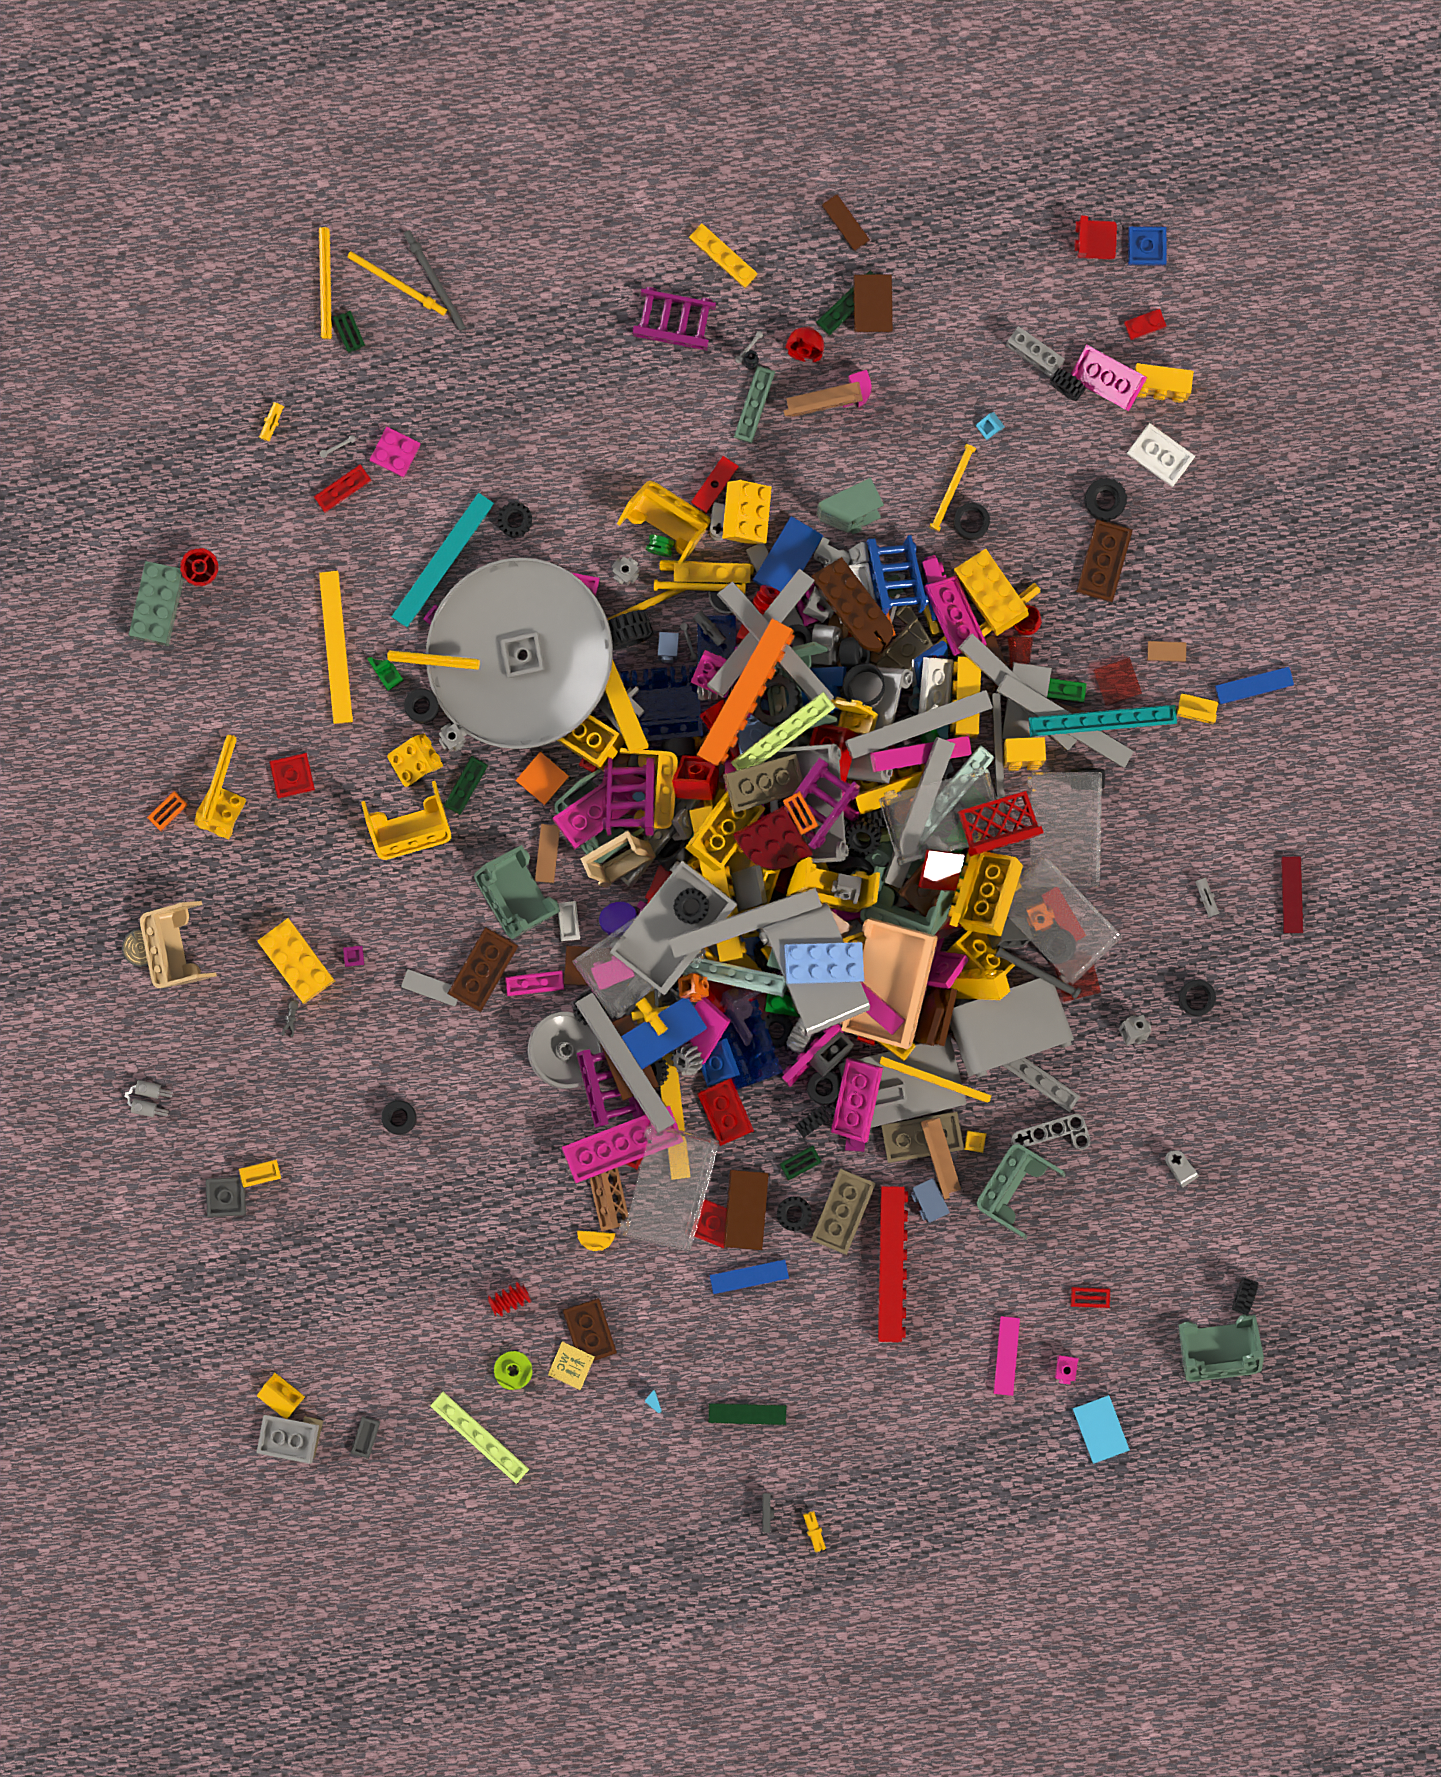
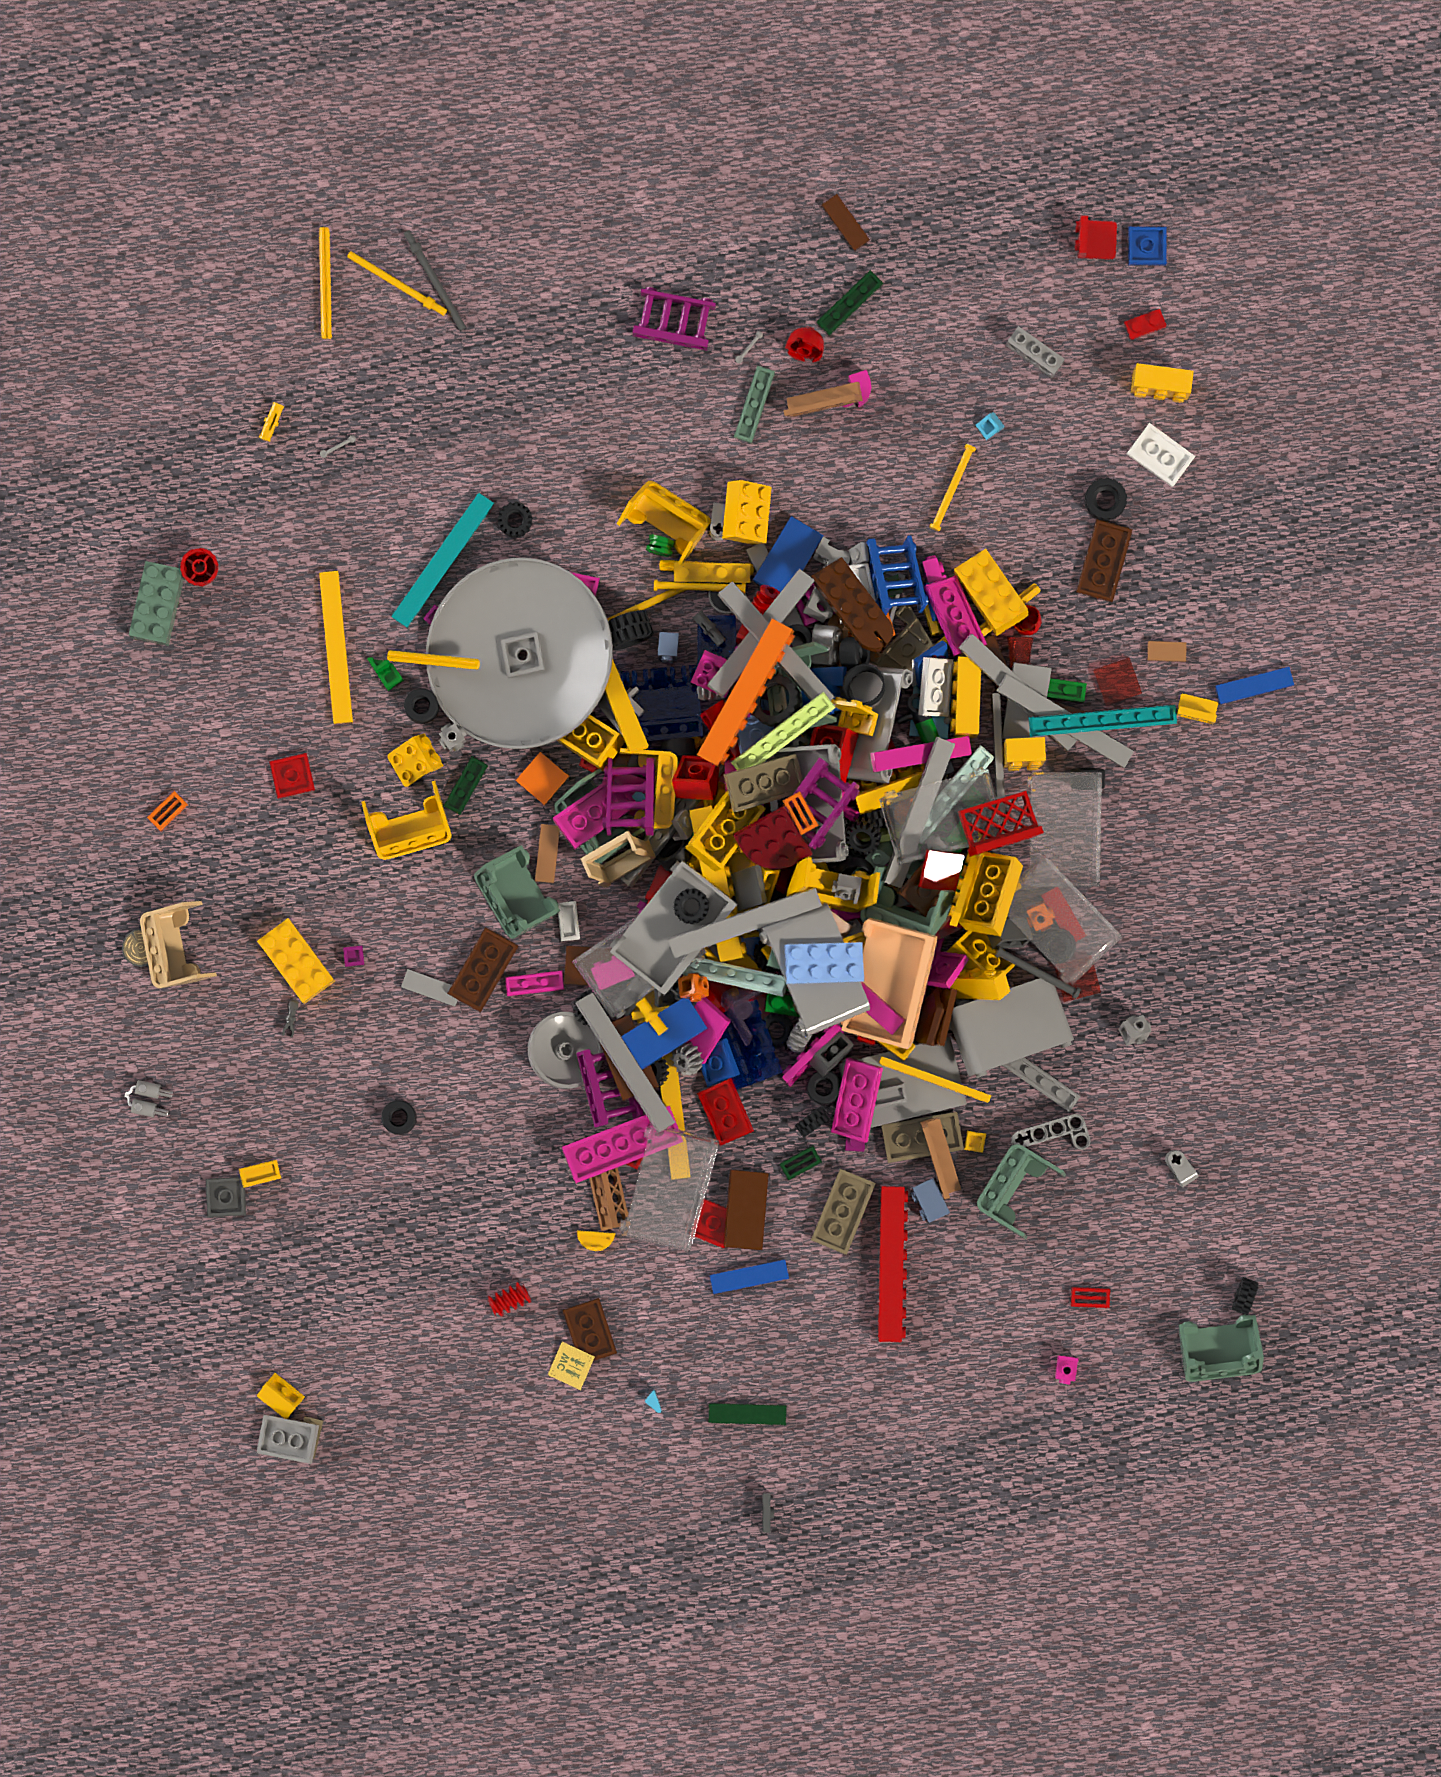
(218, 778): yellow axle -> none
(224, 816): yellow bracket -> none
(342, 488): red tile -> none
(343, 317): dark green tile -> none
(365, 1437): dark grey tile -> none
(395, 452): dark pink plate -> none
(479, 1437): yellowish green tile -> none
(502, 1373): lime plate -> none
(615, 916): dark purple tile -> none
(630, 576): light grey brick -> none
(684, 627): light grey hinge -> none
(721, 474): red tile -> none
(723, 255): yellow plate -> none
(753, 359): black pin -> none
(782, 1213): black tyre -> none
(814, 1531): yellow pin -> none
(851, 507): sand green windscreen -> none
(873, 303): reddish brown tile -> none
(918, 724): light grey tile -> none
(971, 535): black tyre -> none
(1006, 1355): dark pink tile -> none
(1067, 384): black tyre -> none
(1101, 1429): medium azure tile -> none
(1108, 377): tile -> none
(1211, 908): light grey pin -> none
(1211, 995): black tyre -> none
(1292, 895): dark red tile -> none

